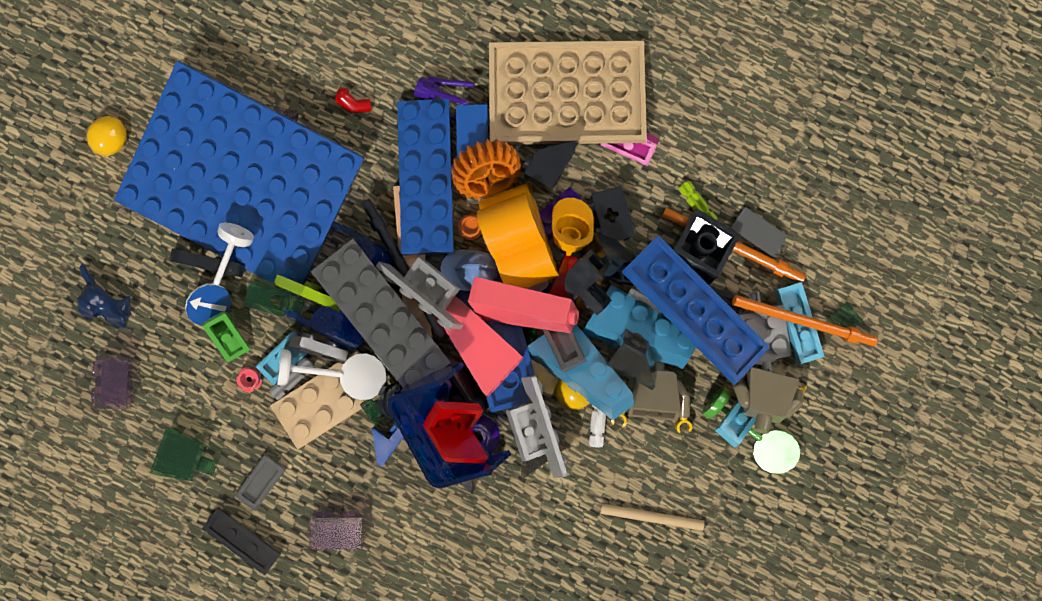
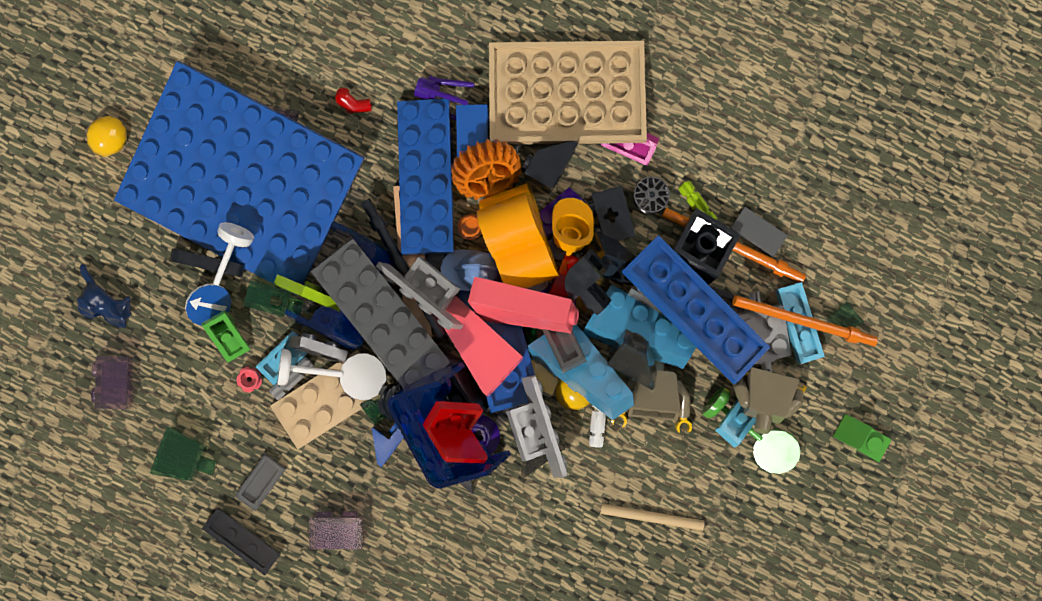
(651, 195): none -> wheel
(862, 437): none -> bright green slope

